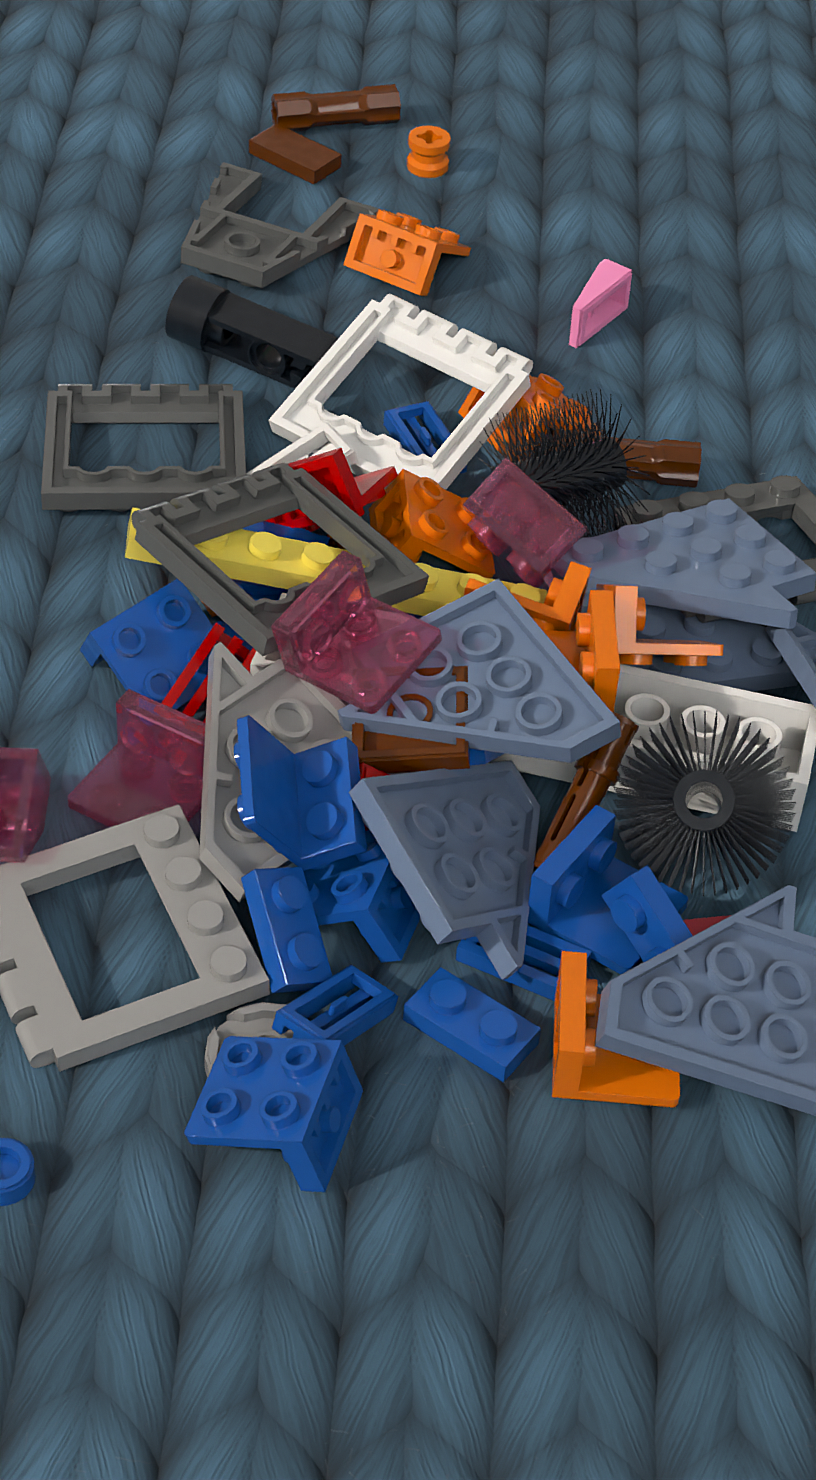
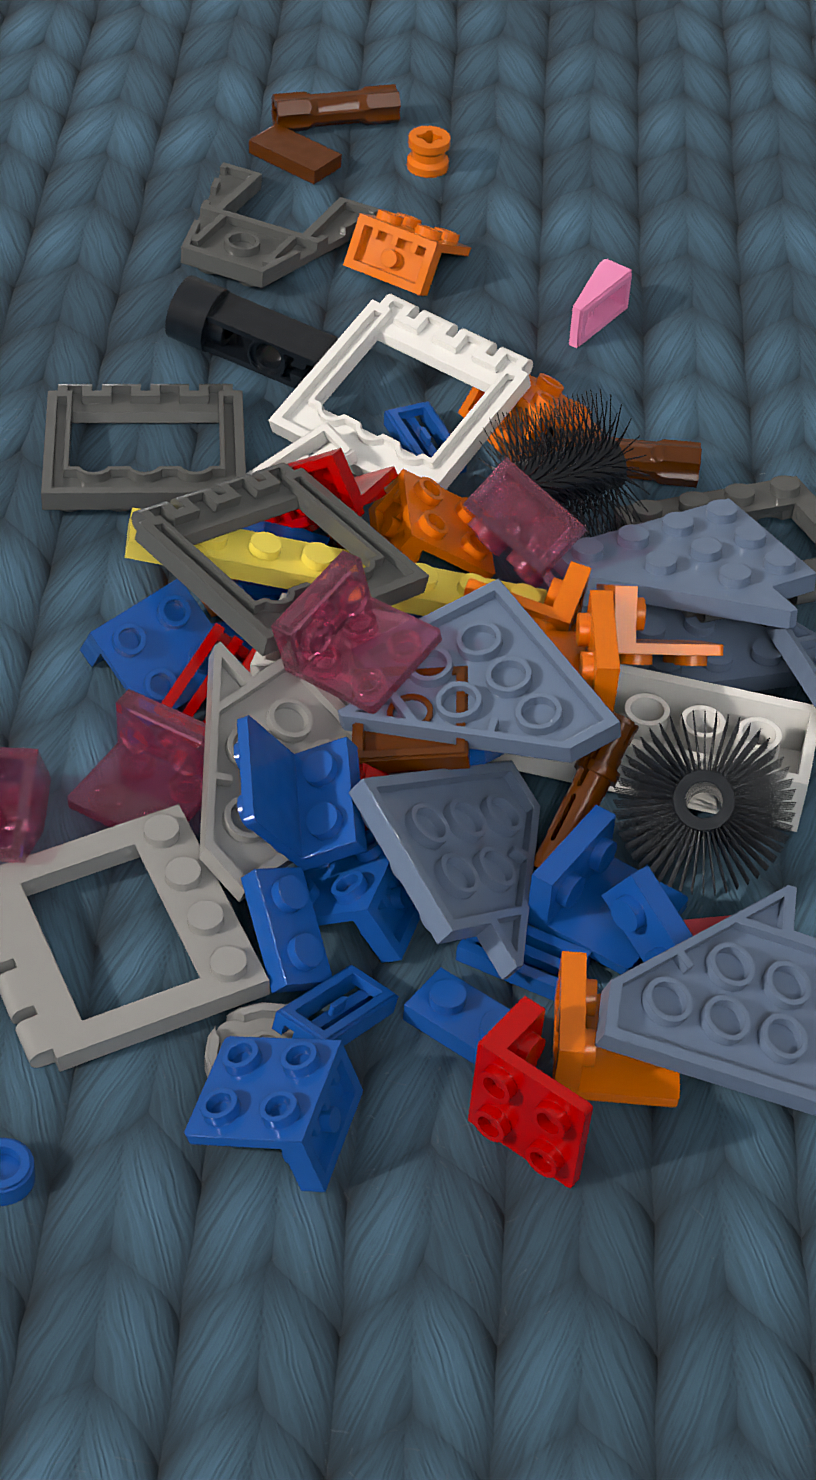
(522, 1104): none -> red bracket

